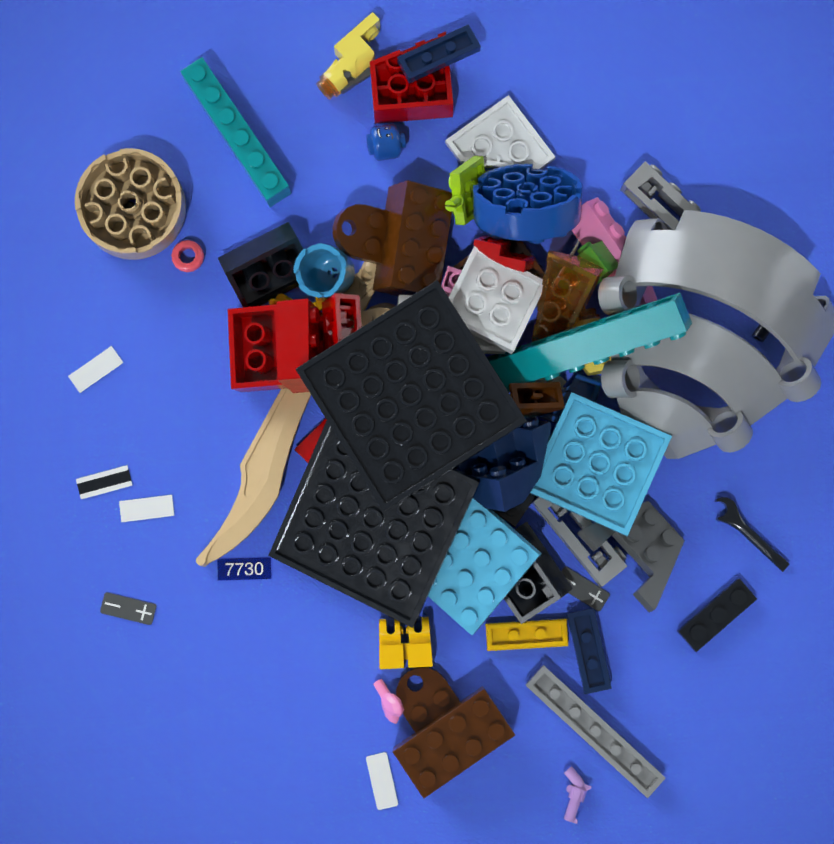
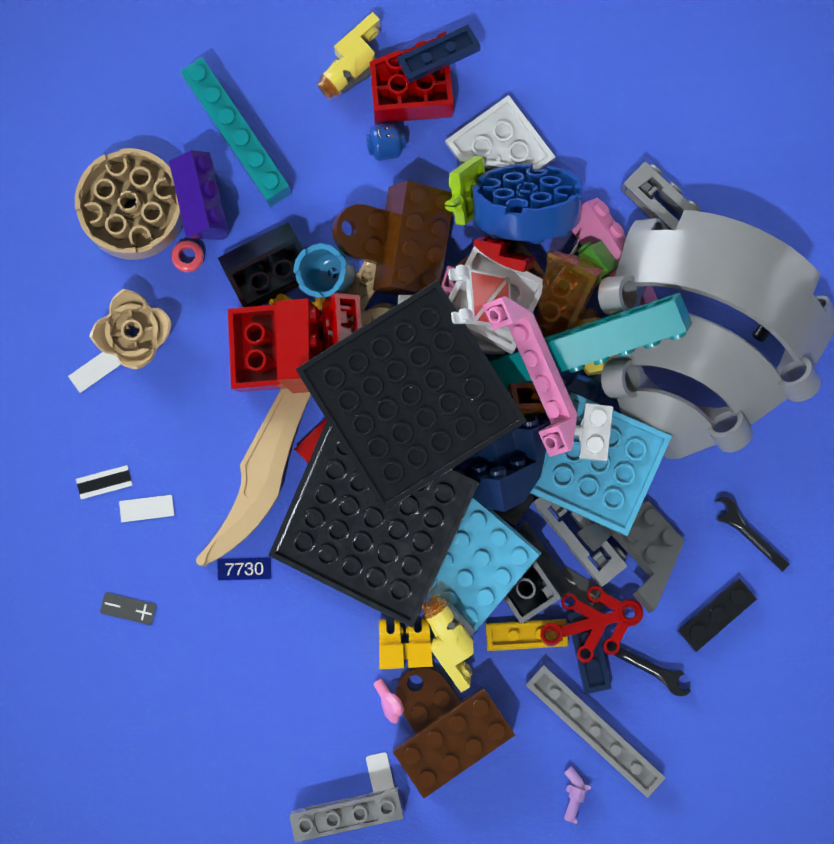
(125, 311): none -> tan brick
(198, 196): none -> dark purple slope
(347, 814): none -> light grey brick
(452, 639): none -> light yellow plate
(481, 289): none -> flag
(542, 369): none -> bright pink slope
(594, 432): none -> white plate
(596, 622): none -> red plant
(666, 676): none -> black piece

